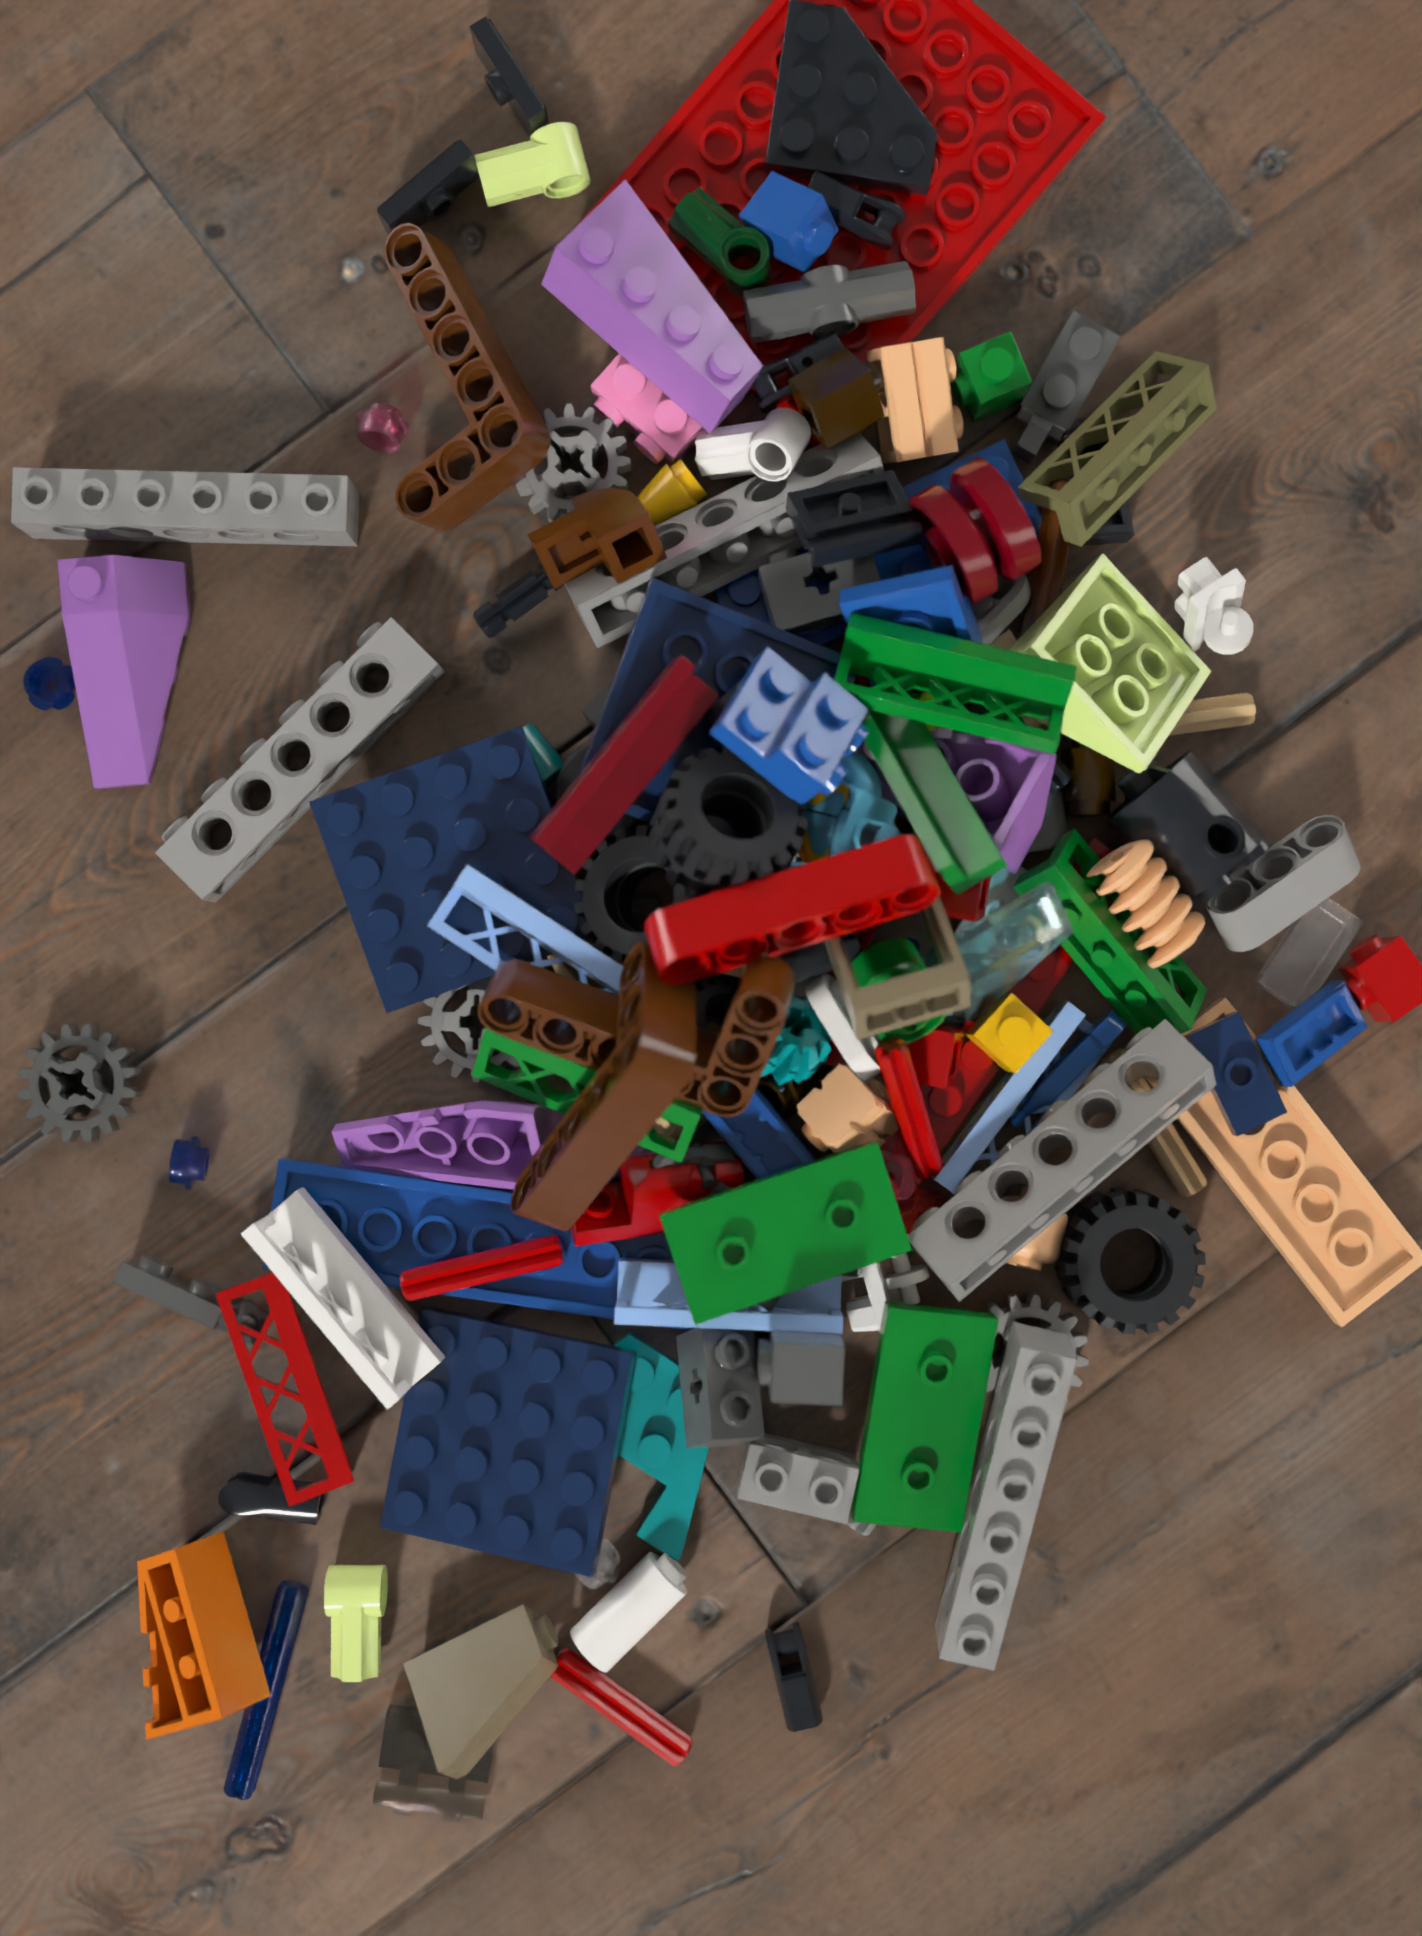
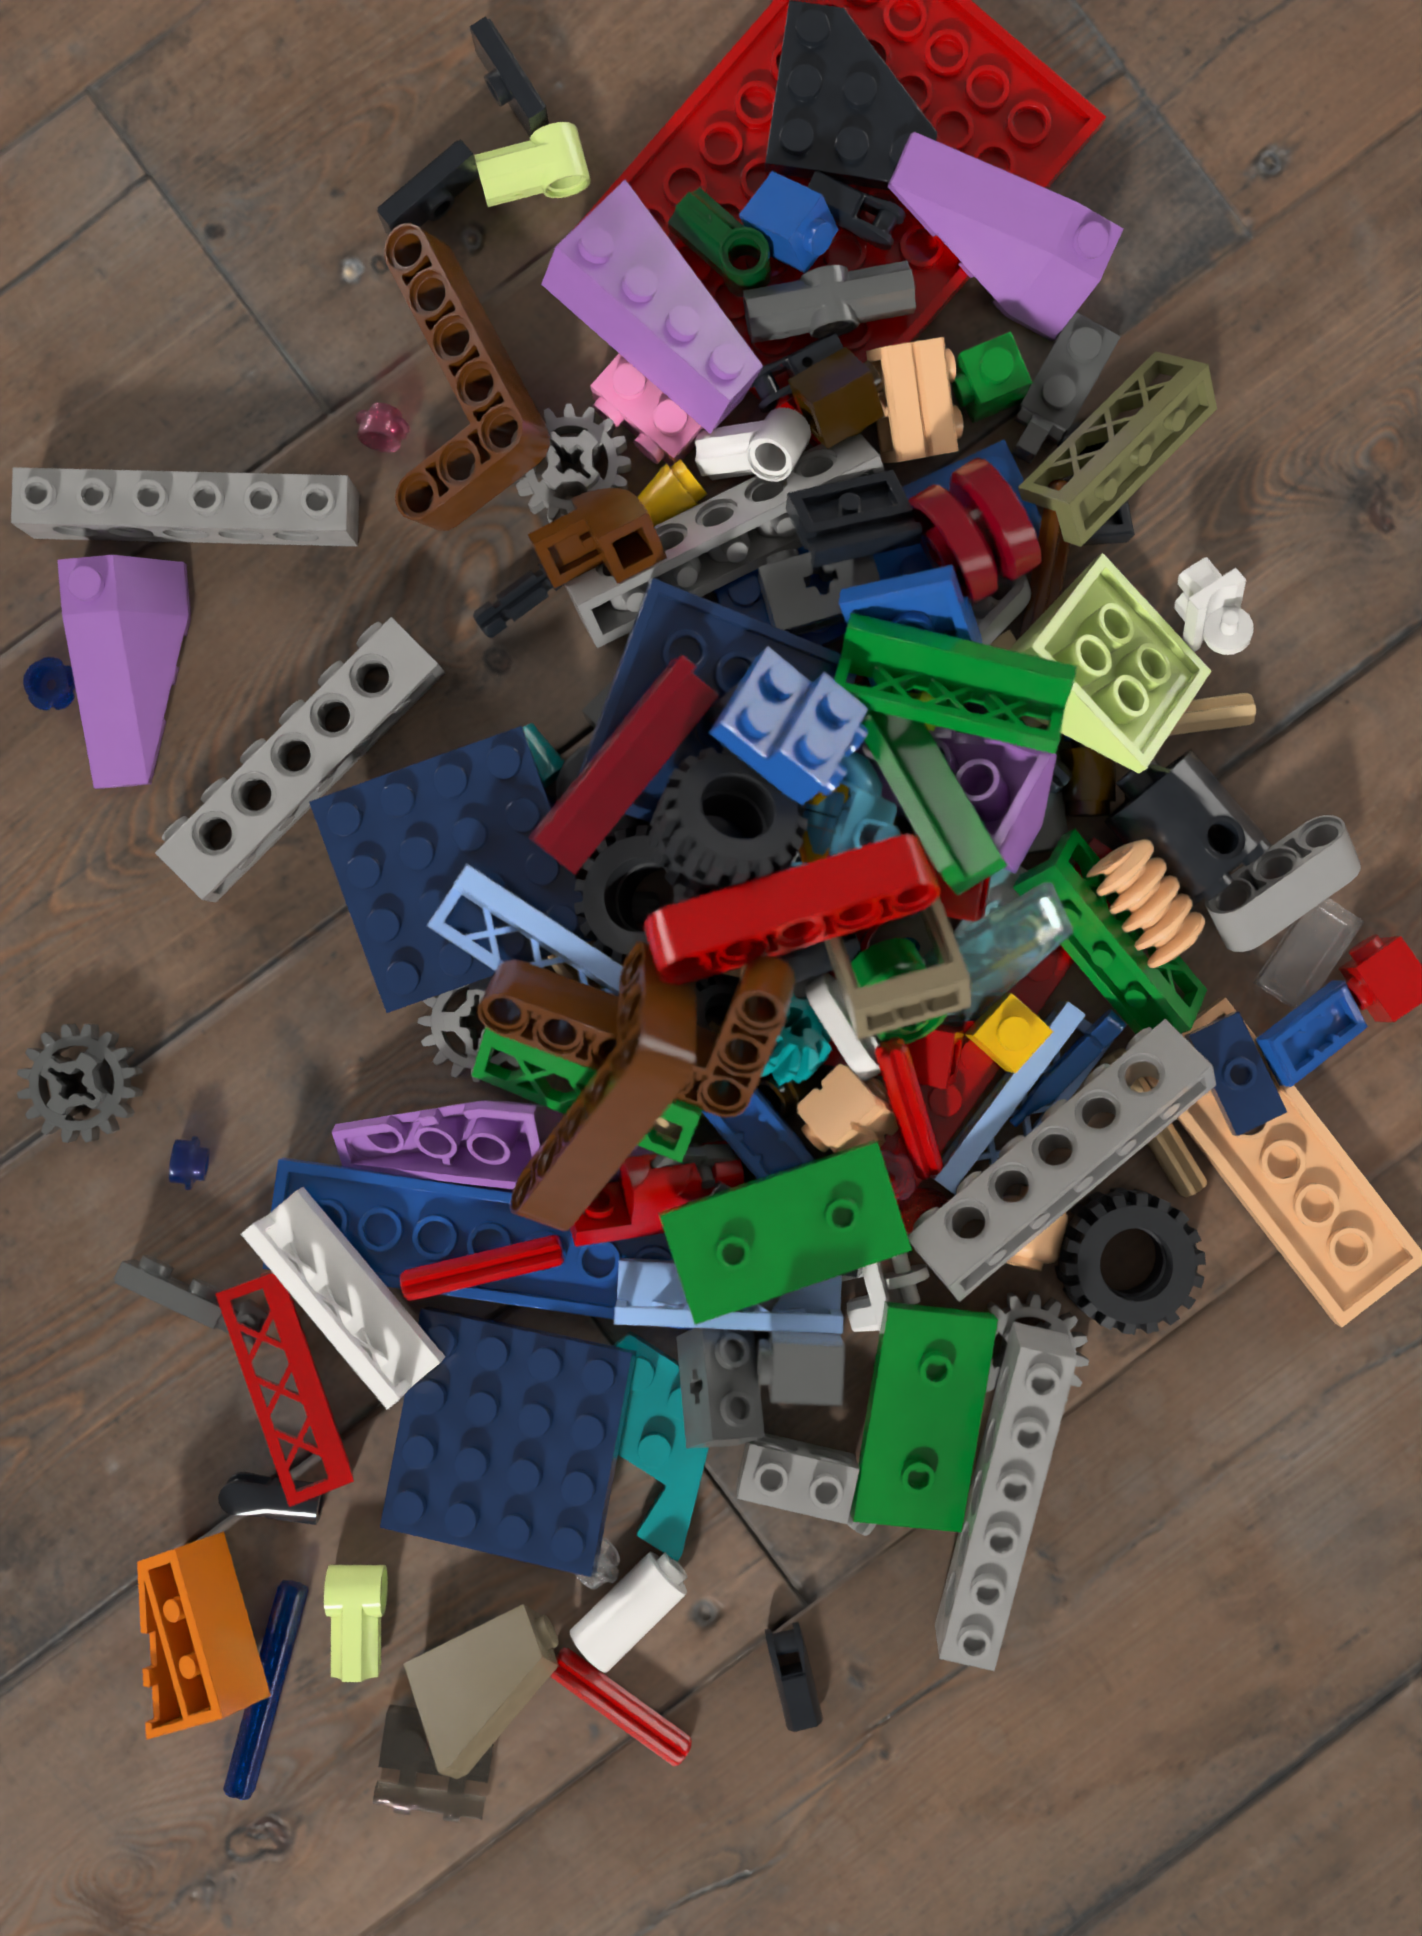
(1016, 238): none -> medium lavender wedge

